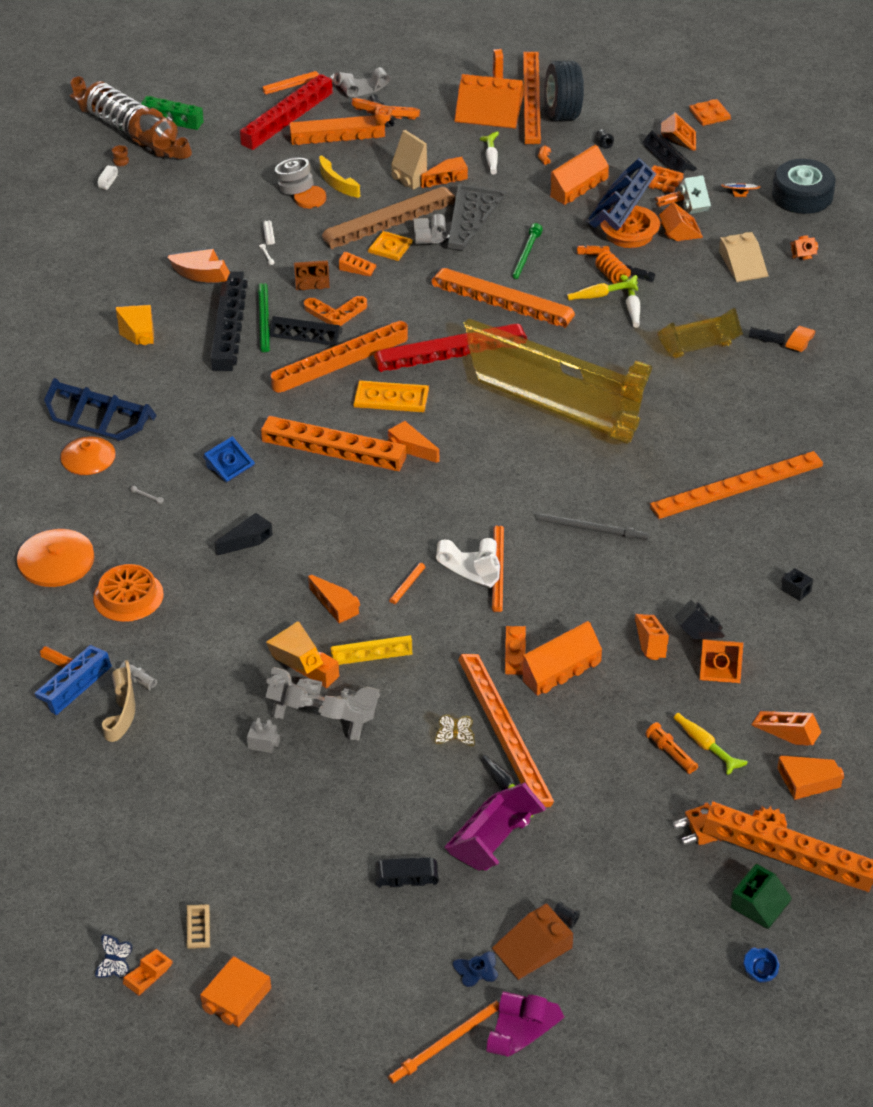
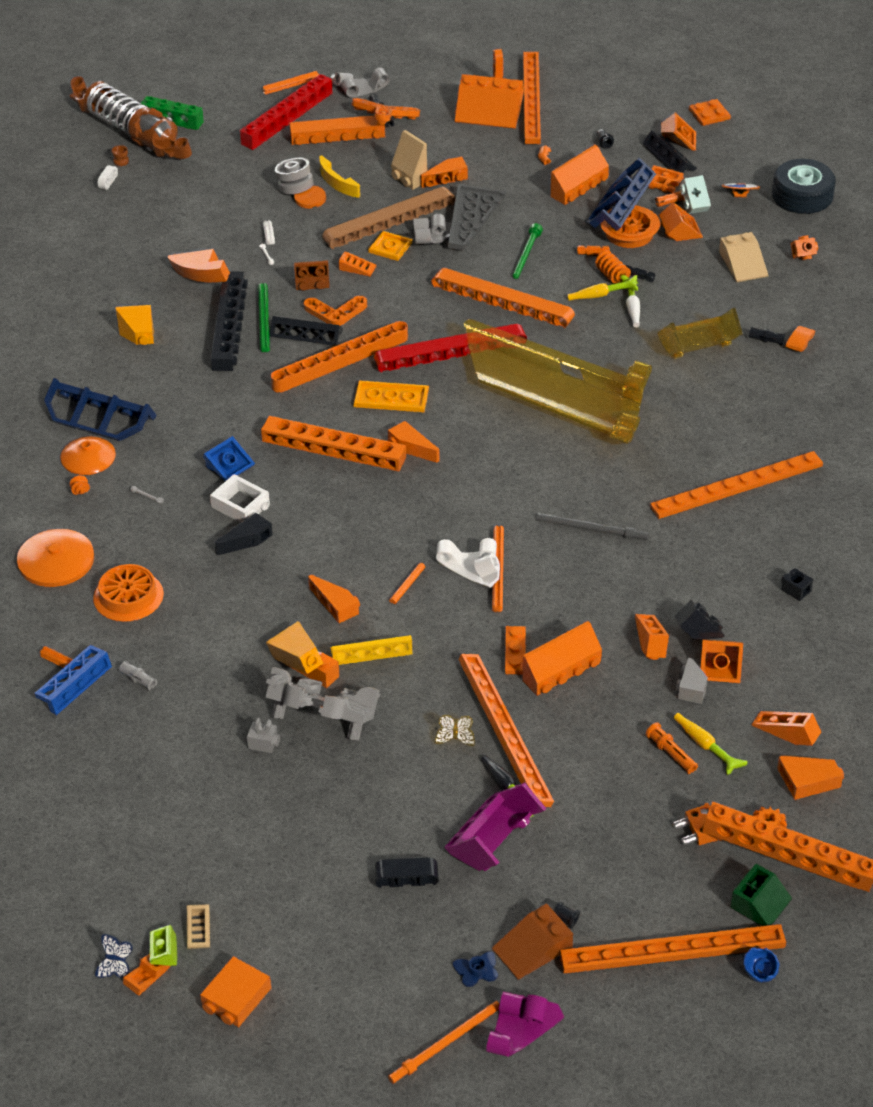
(79, 485): none -> orange wheel
(116, 726): tan panel -> none
(163, 946): none -> lime slope
(228, 489): none -> white window
(491, 152): white piece -> none
(563, 90): black wheel -> none
(672, 948): none -> orange plate
(693, 683): none -> light grey slope

